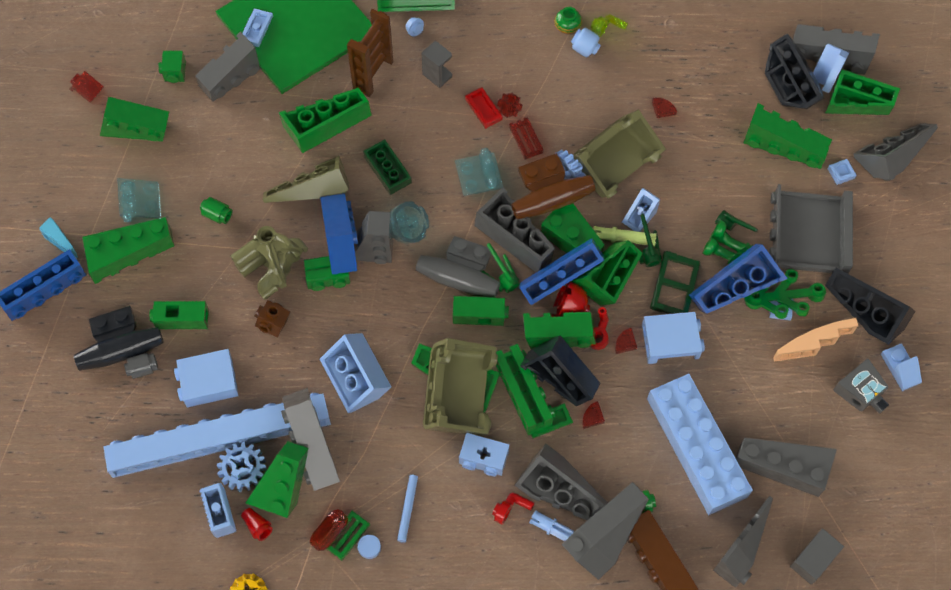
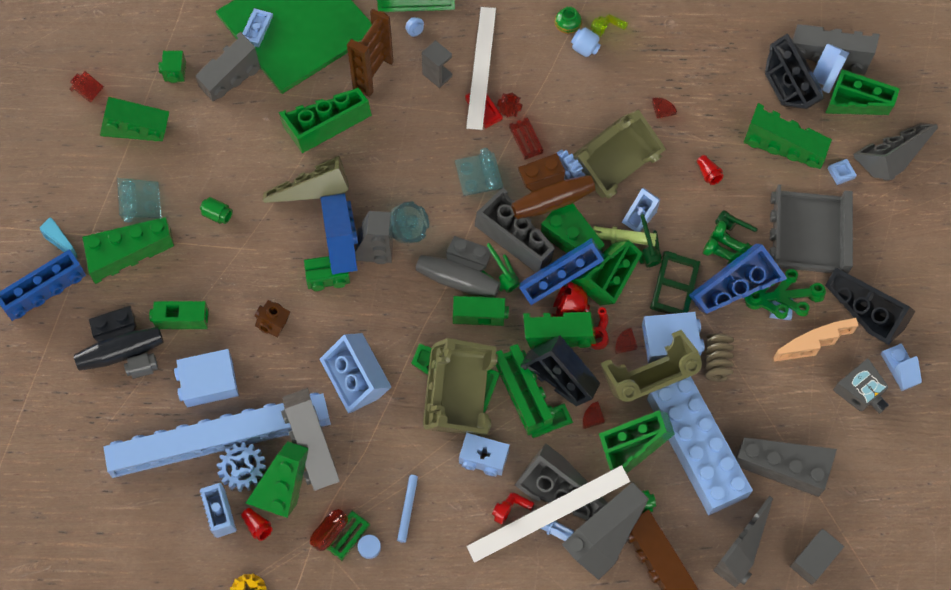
(272, 251): olive helmet -> none
(387, 167): dark green piece -> none
(481, 68): none -> white sticker
(548, 513): none -> white sticker
(636, 440): none -> green wedge
(681, 362): none -> olive windscreen
(710, 171): none -> red cone
(718, 357): none -> dark tan piece

